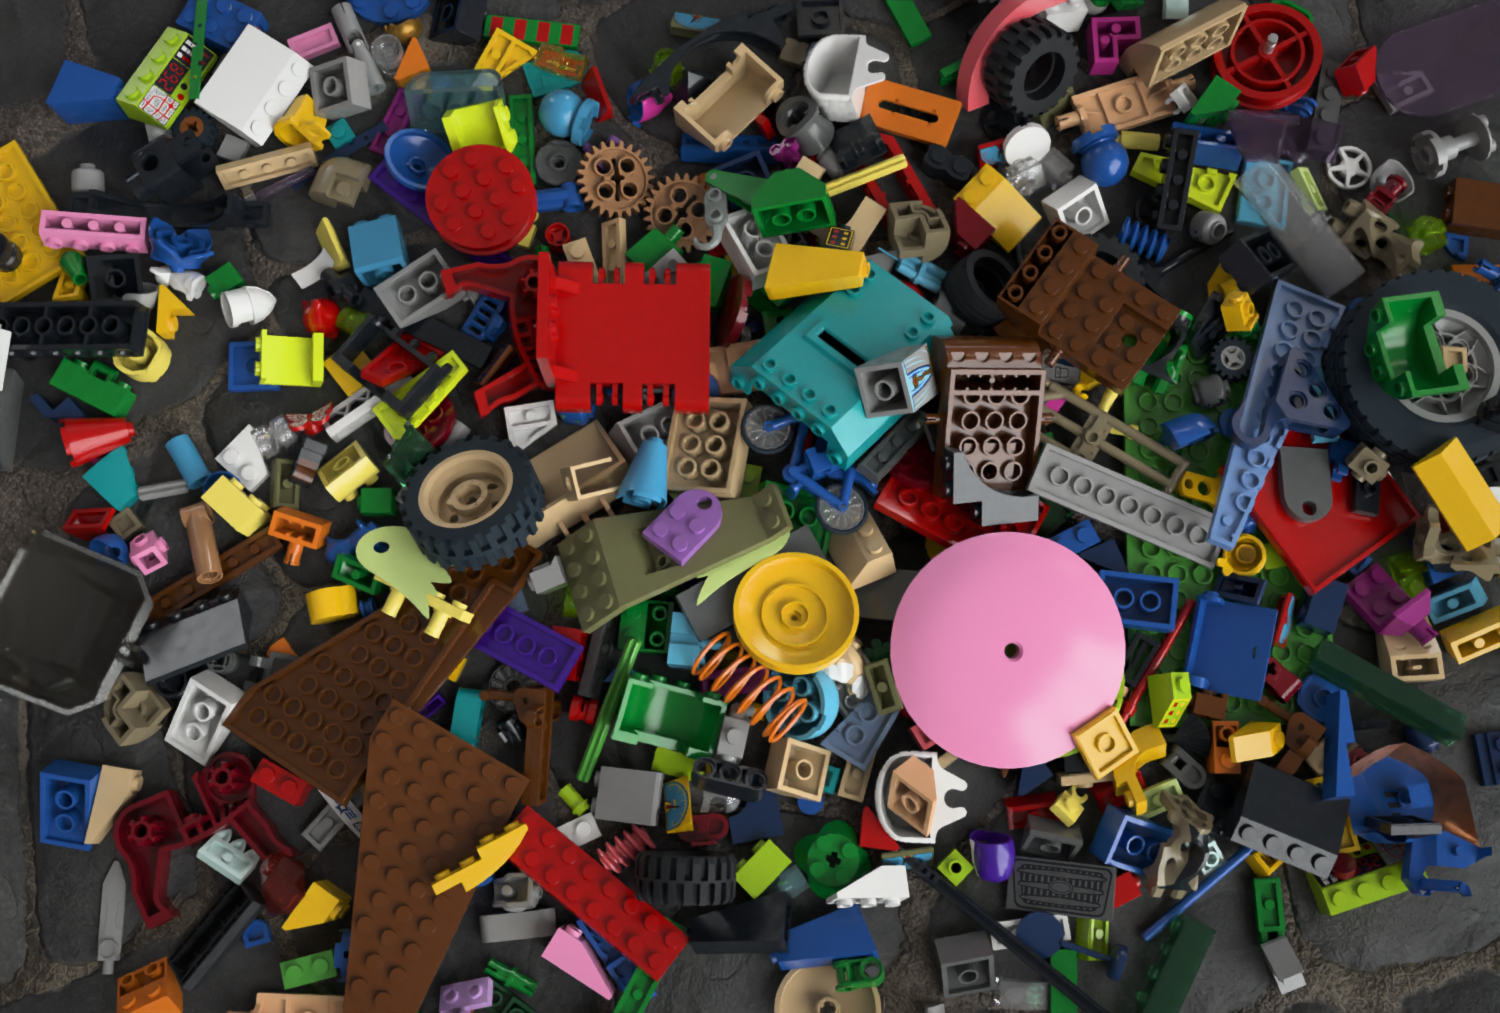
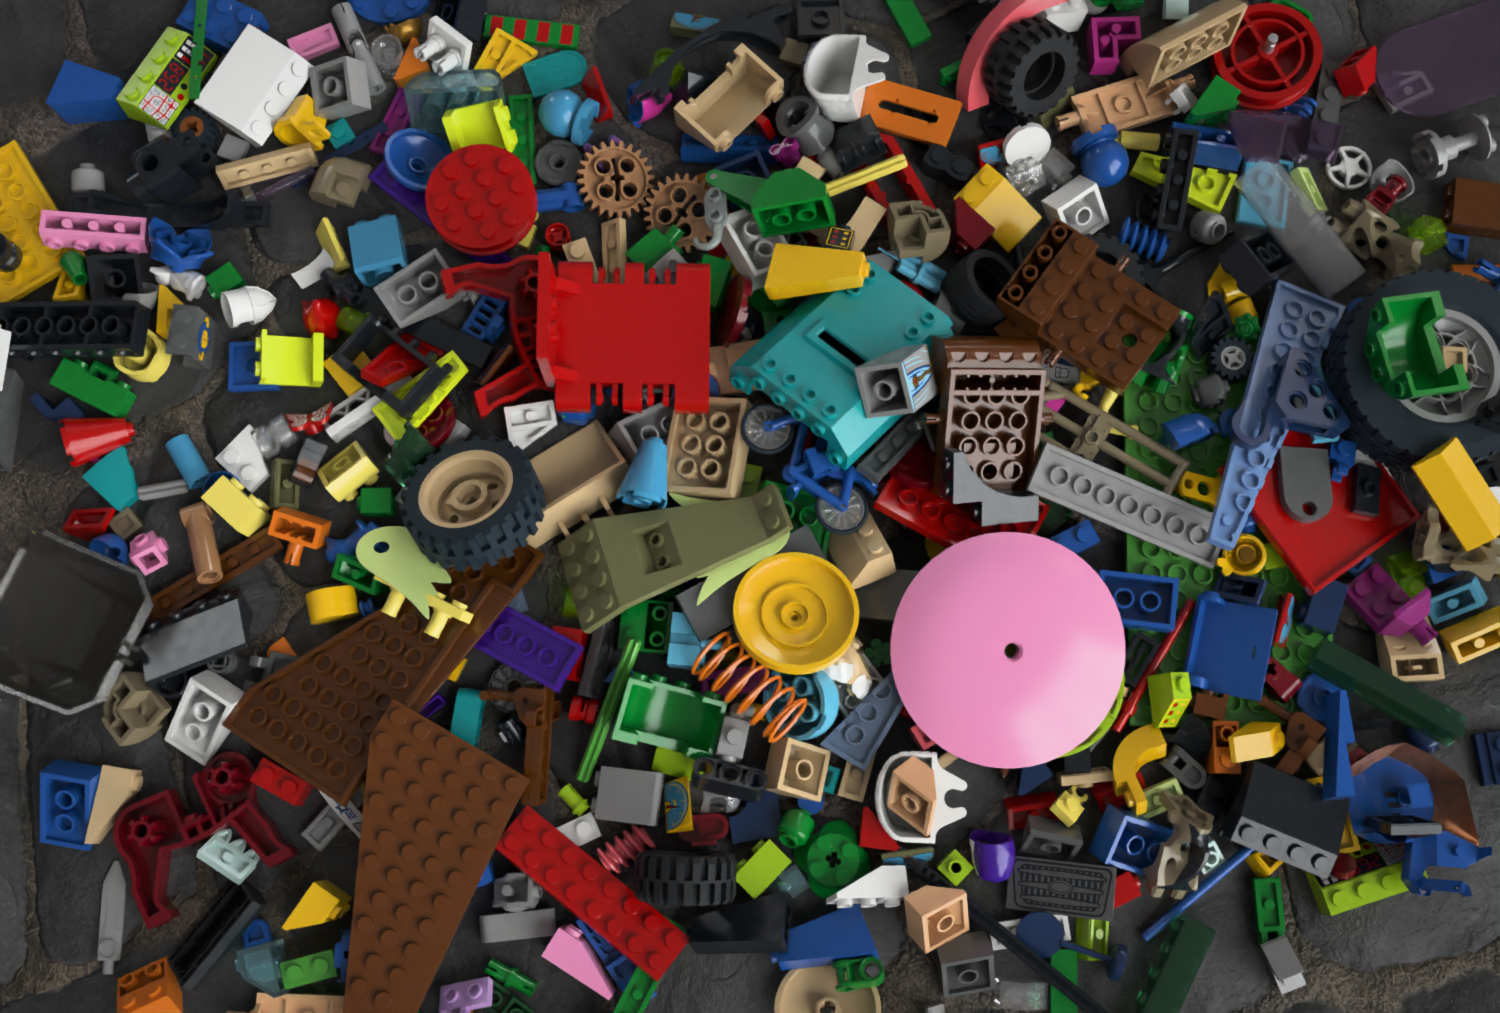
(192, 335): none -> dark grey panel
(262, 968): none -> clear light blue slope
(282, 883): clear red slope -> none
(444, 47): none -> white plate
(493, 854): yellow slope -> none
(548, 577): light grey window -> none
(561, 63): clear yellow slope -> none
(573, 493): tan piece -> none
(684, 526): medium lavender plate -> none
(795, 827): none -> green head
(883, 687): olive slope -> none
(936, 915): none -> light nougat slope
(1104, 743): yellow tile -> none
(1105, 557): dark blue slope -> none
(1238, 312): yellow brick -> none
(1367, 463): dark tan brick -> none

